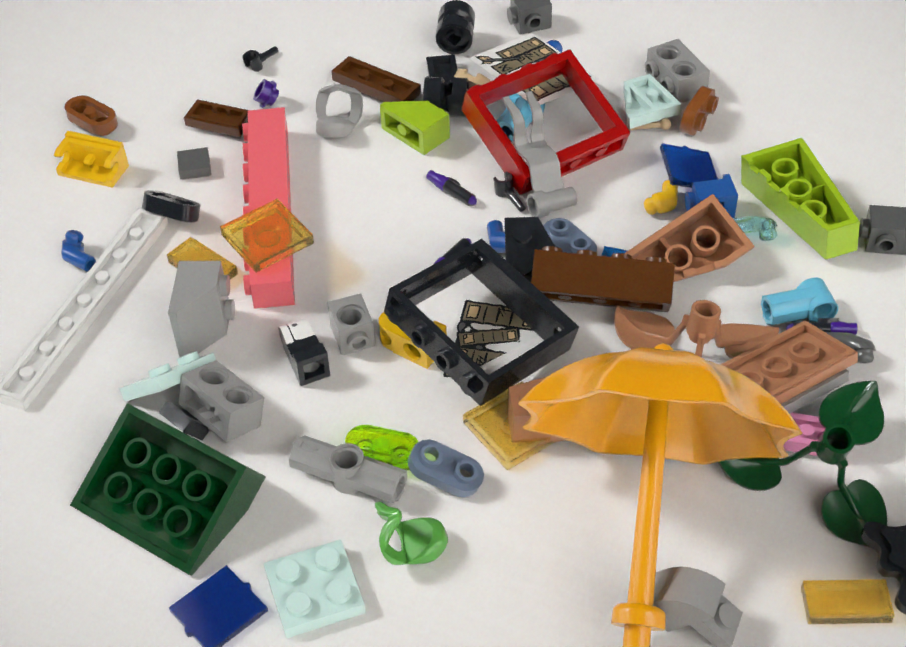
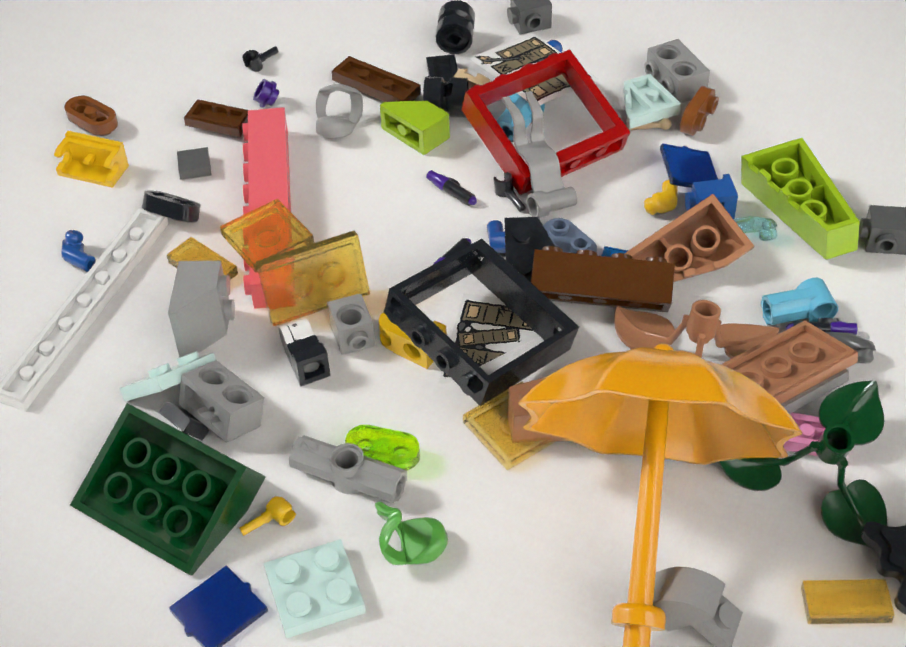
(276, 509): none -> yellow hand
(311, 276): none -> clear yellow tile
(446, 468): sand blue plate -> none

